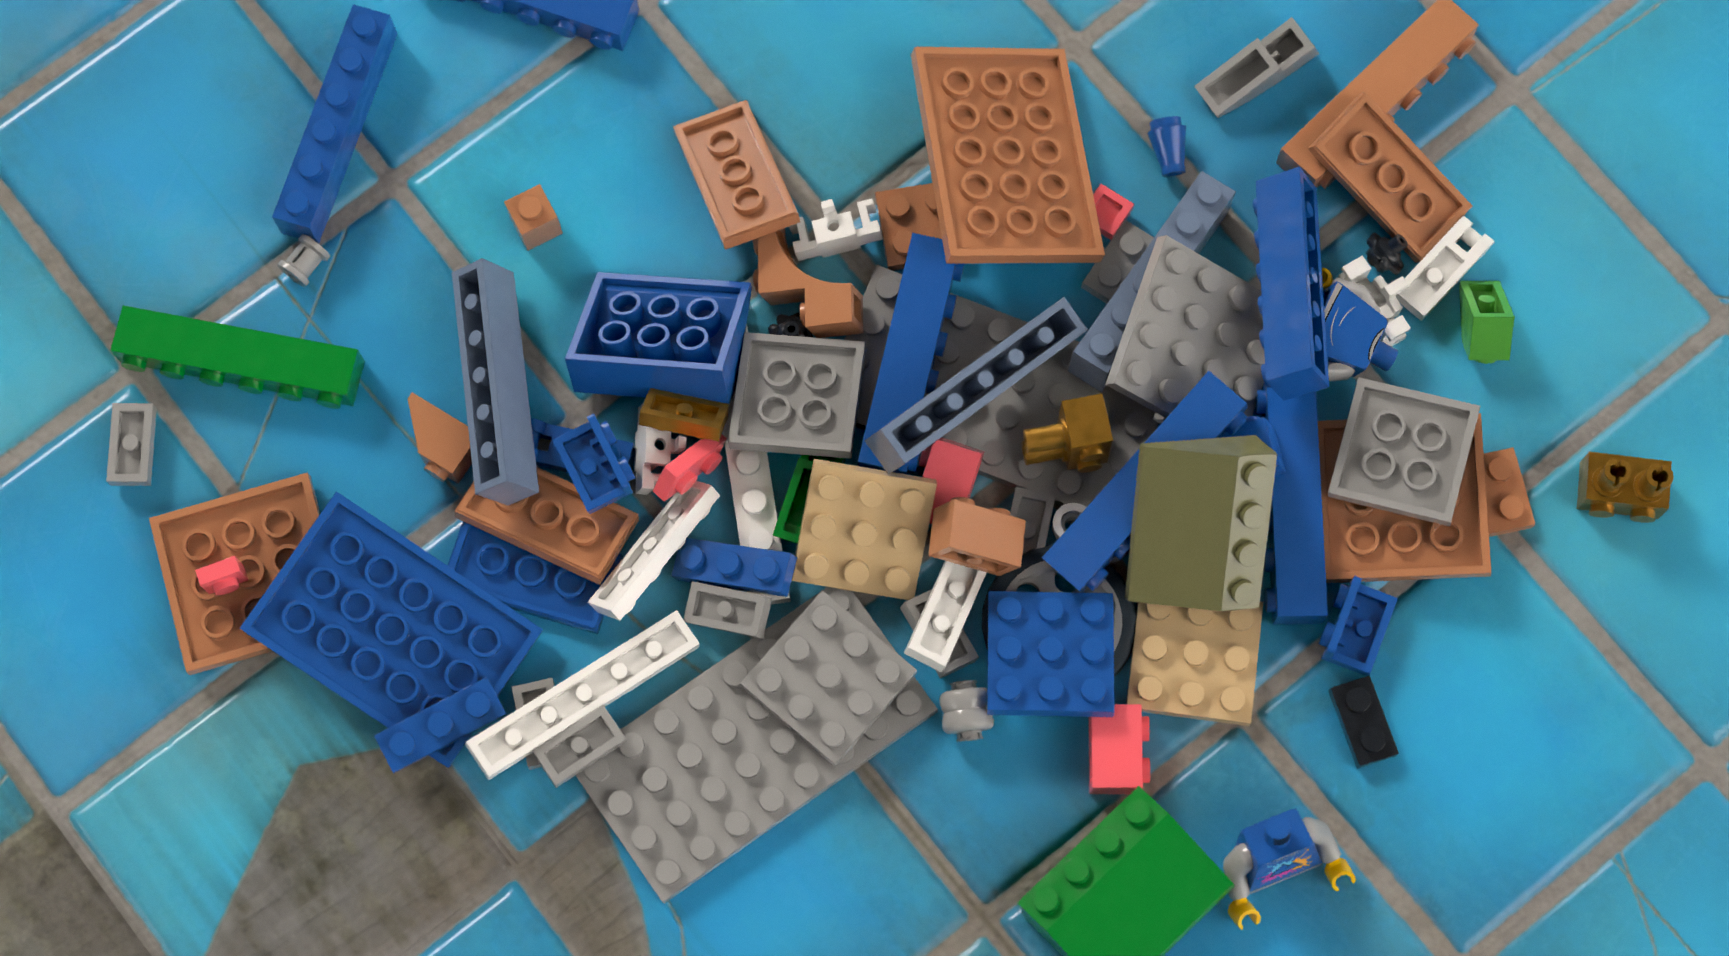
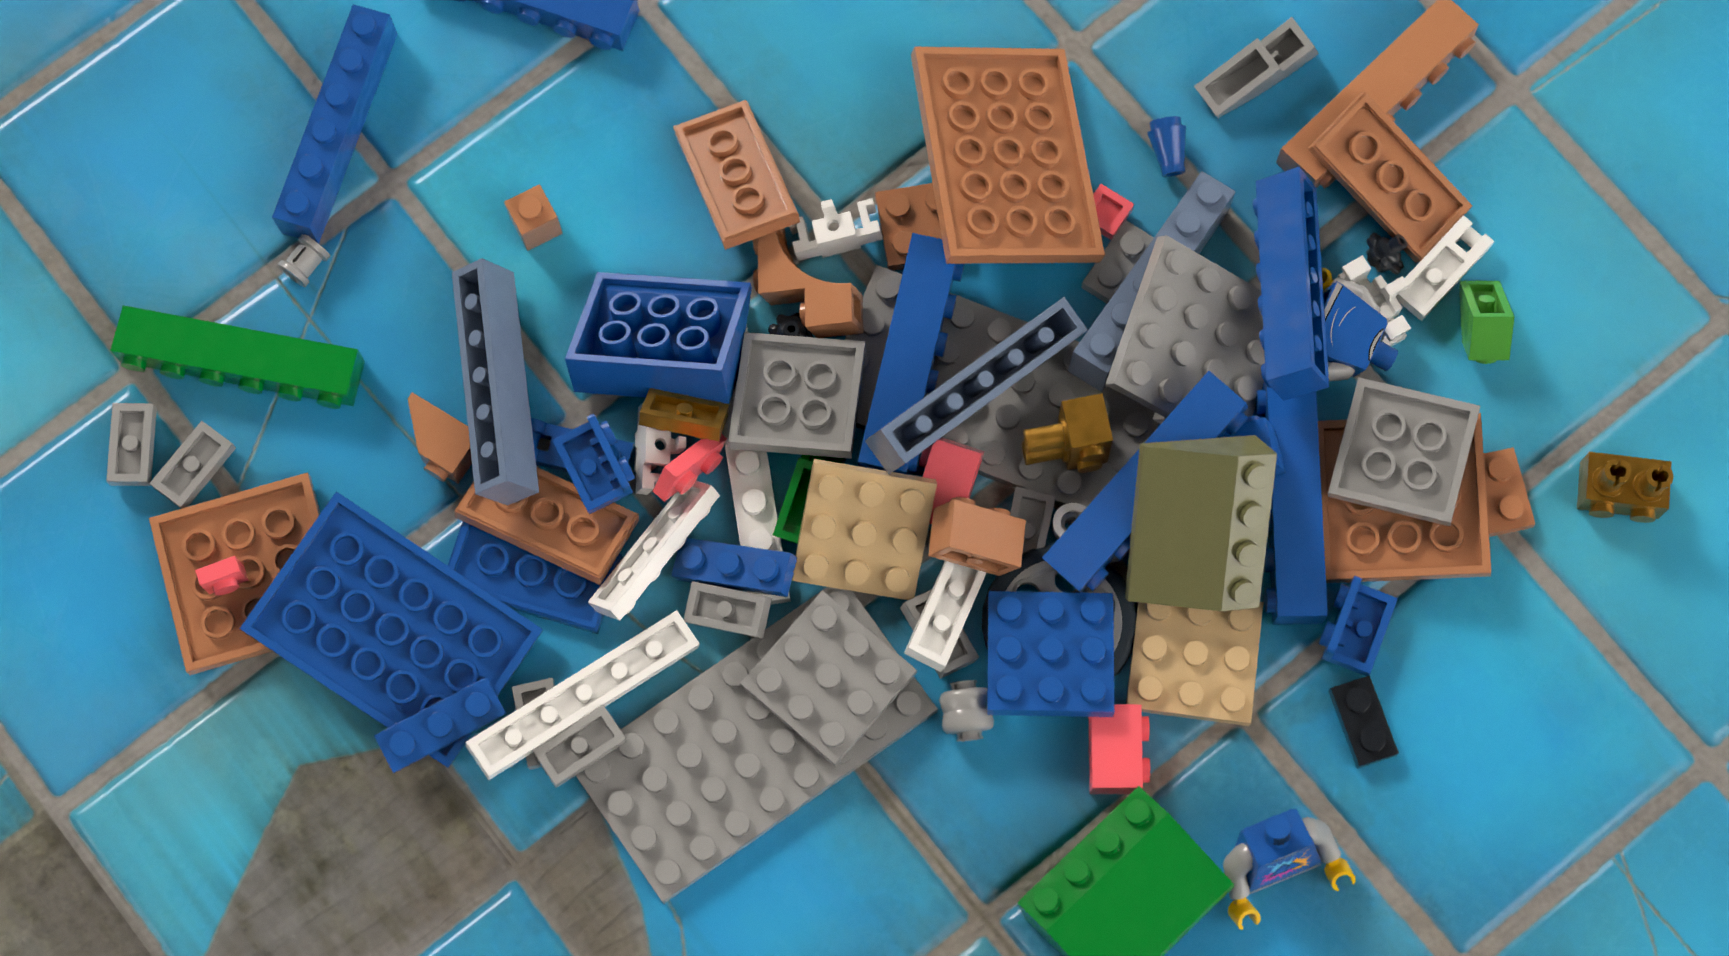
(192, 465): none -> light grey plate

